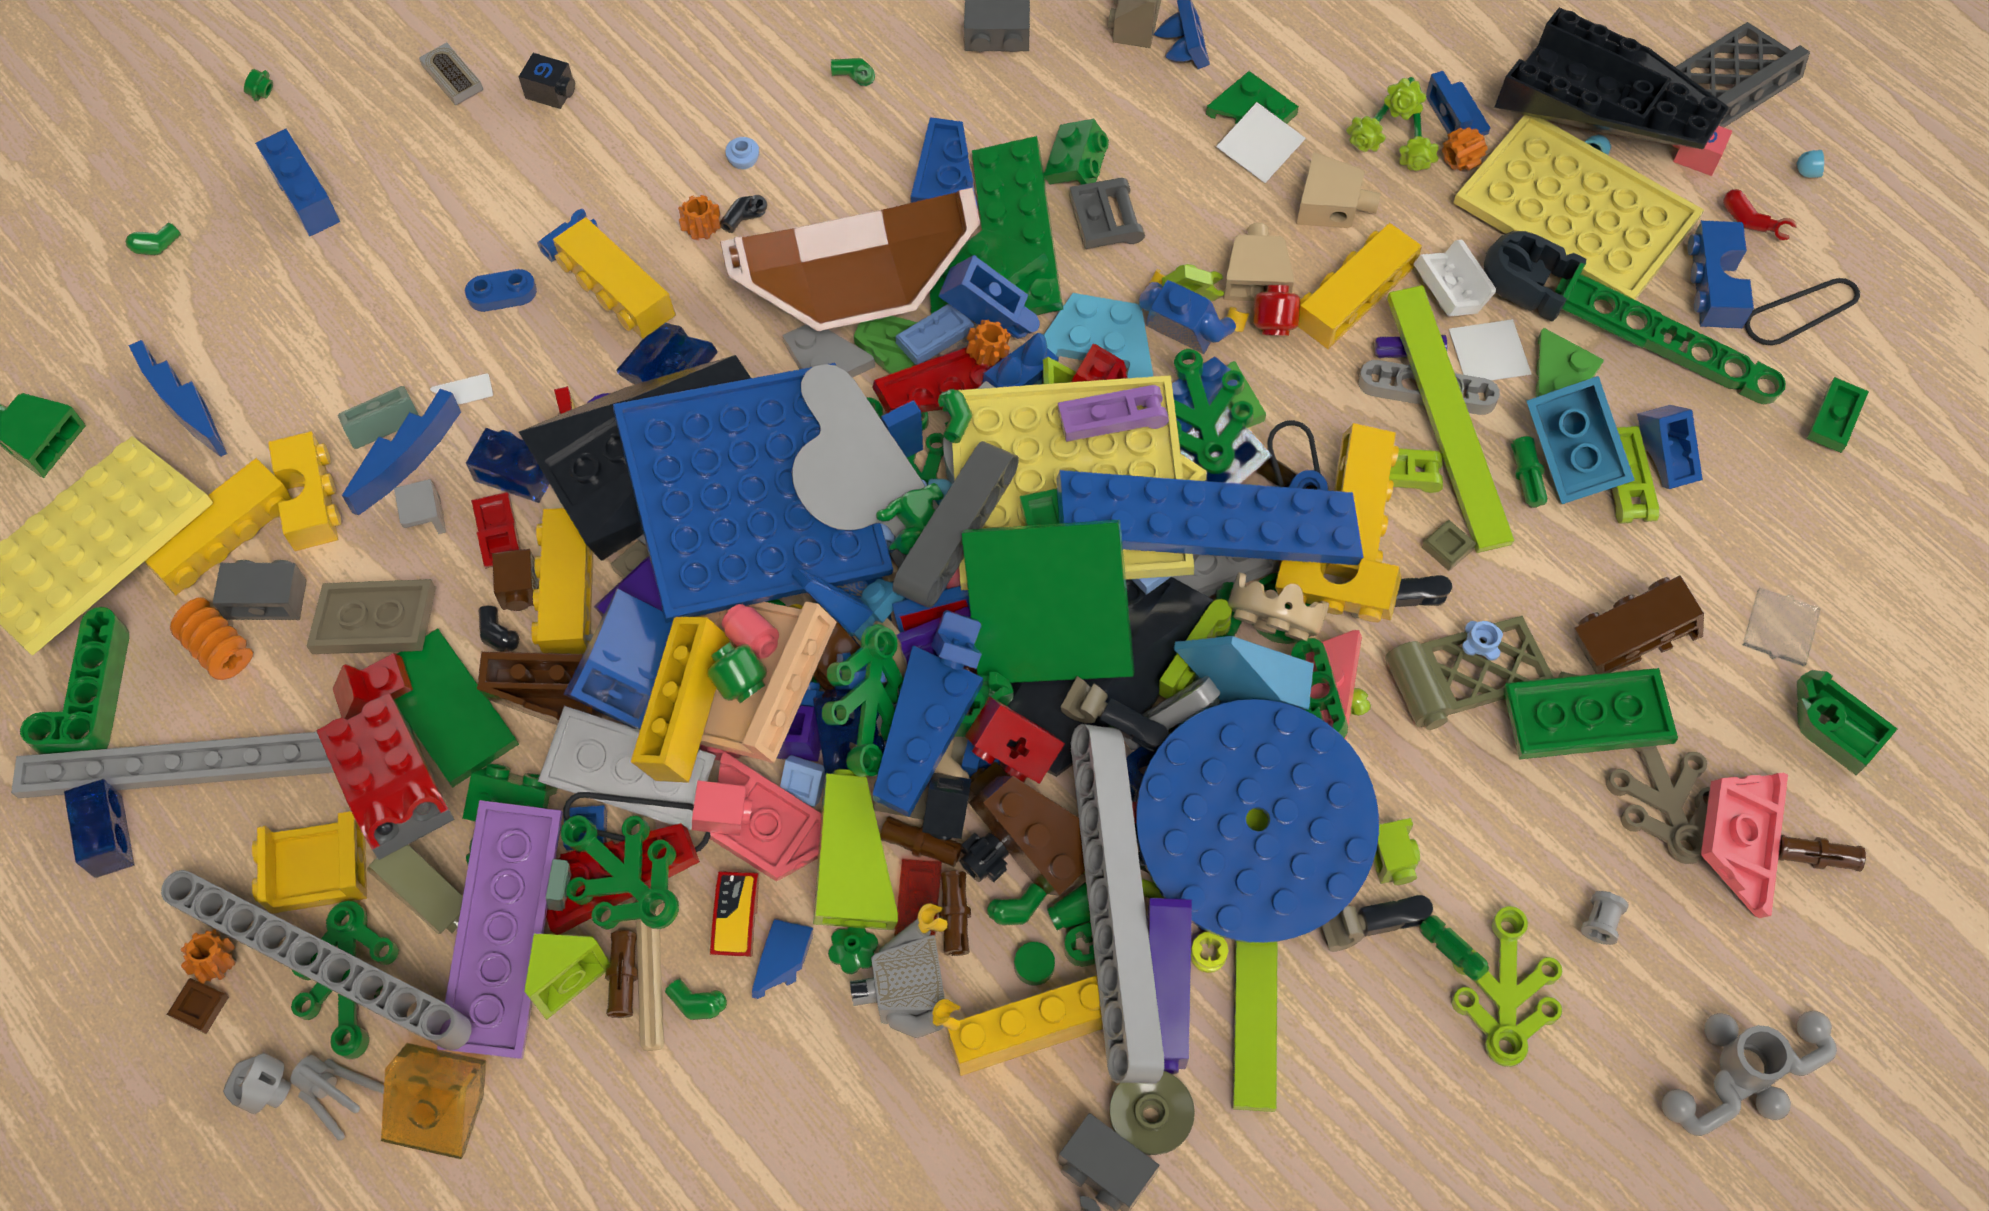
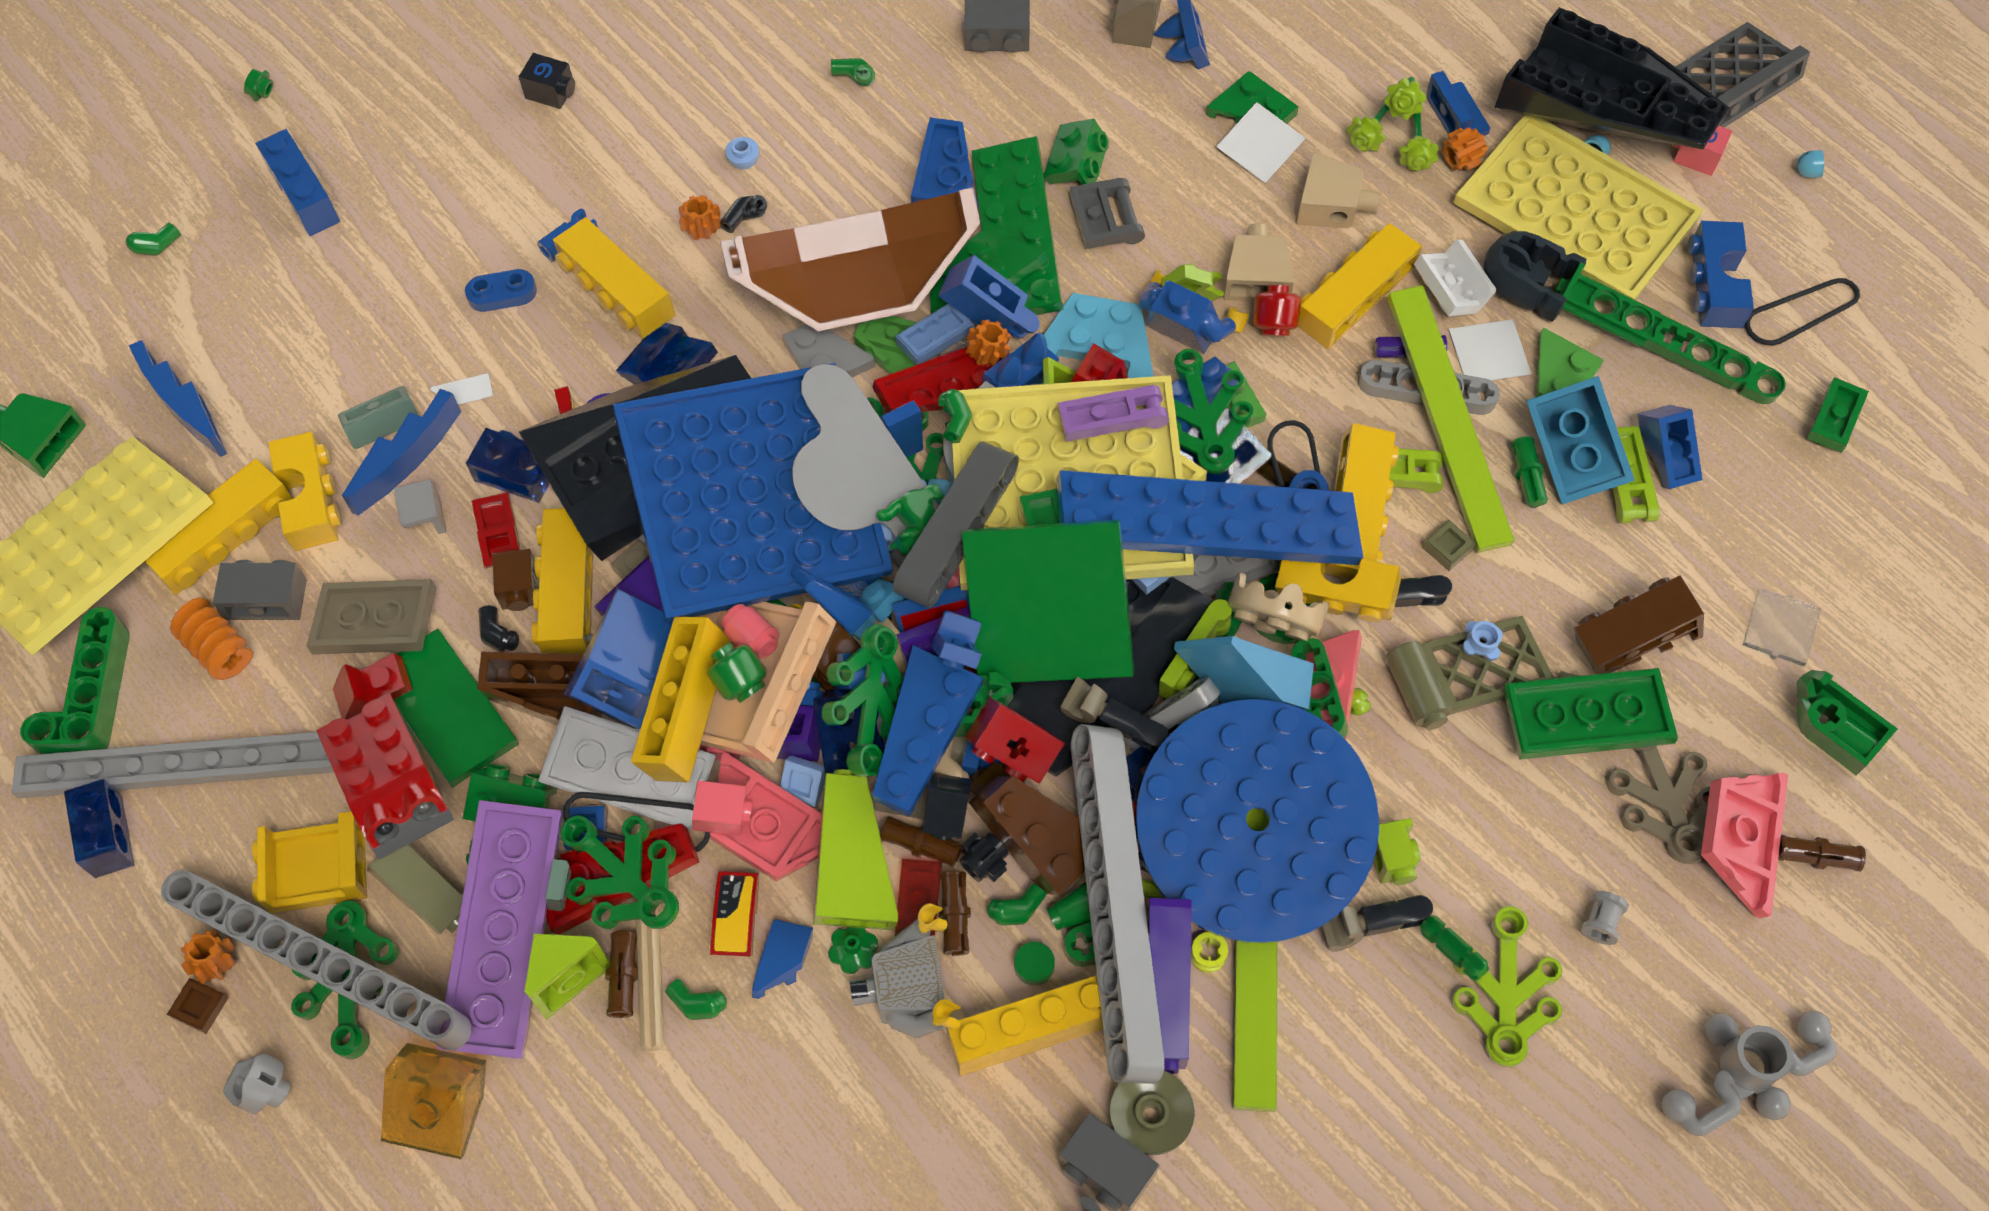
(319, 1080): light grey plant -> none
(451, 73): tile -> none
(1743, 211): red arm -> none

